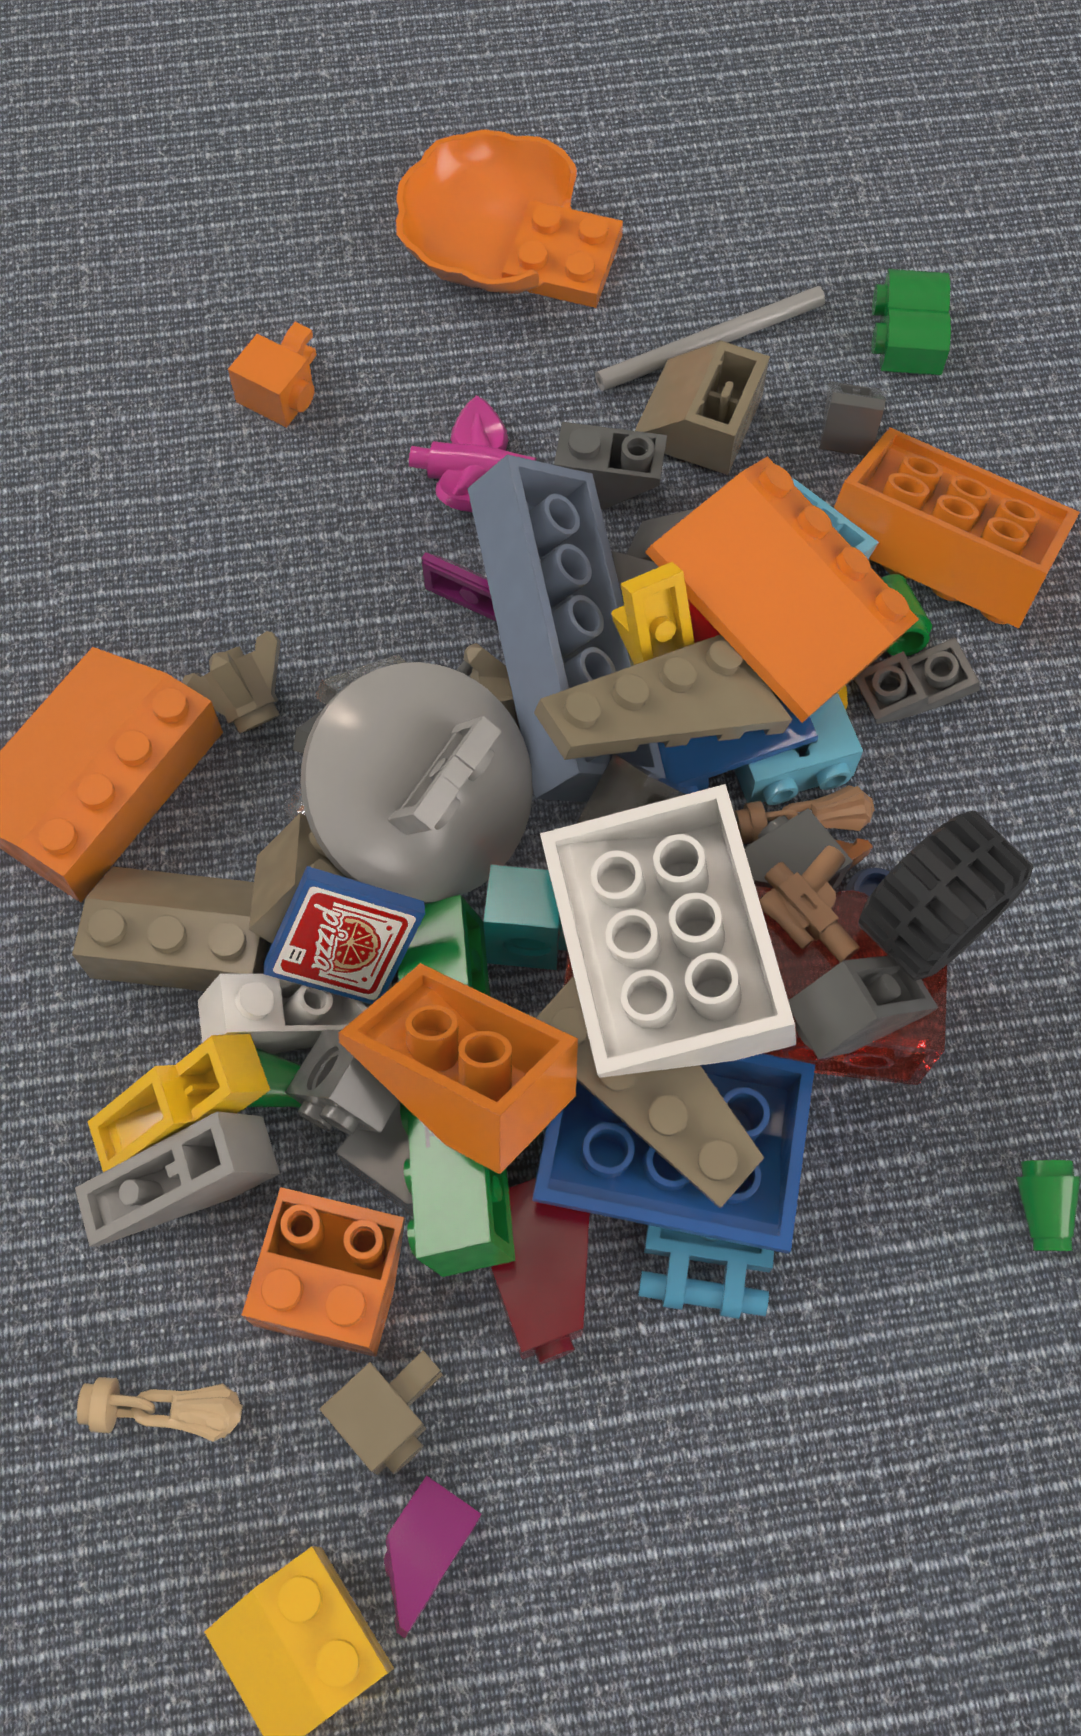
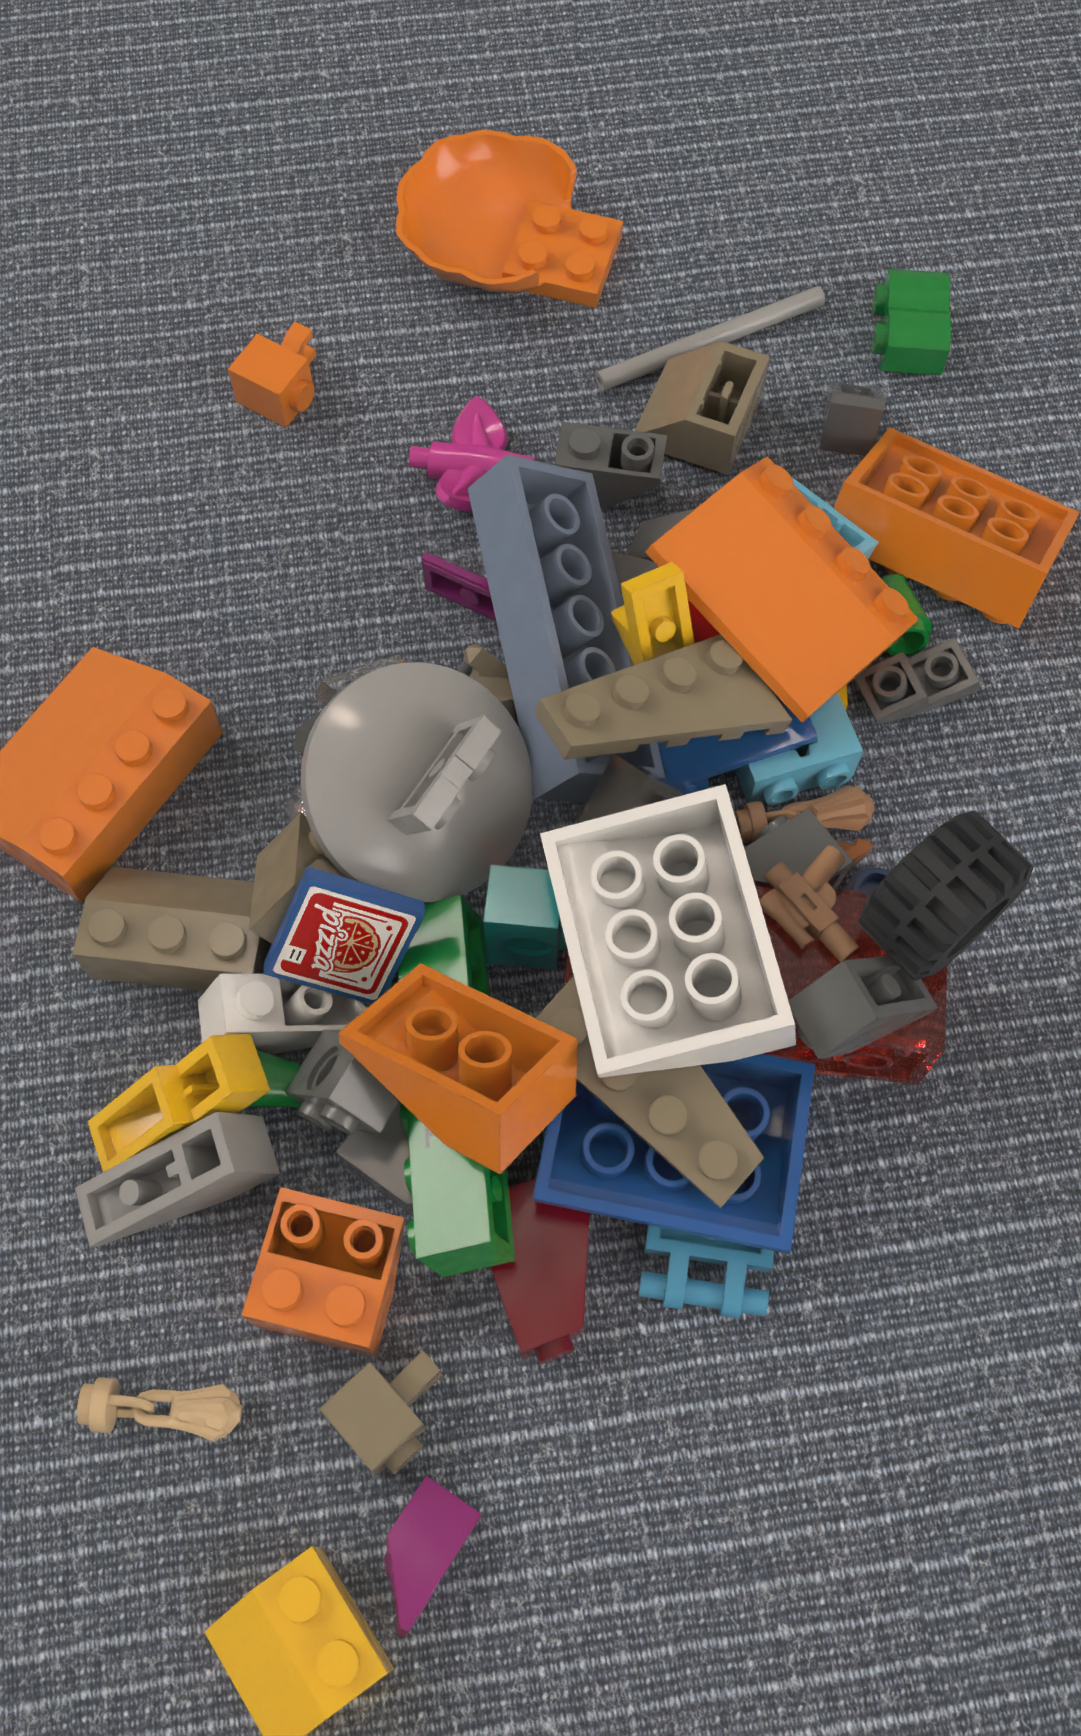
(242, 684): dark tan rock -> none
(1049, 1202): green cone -> none

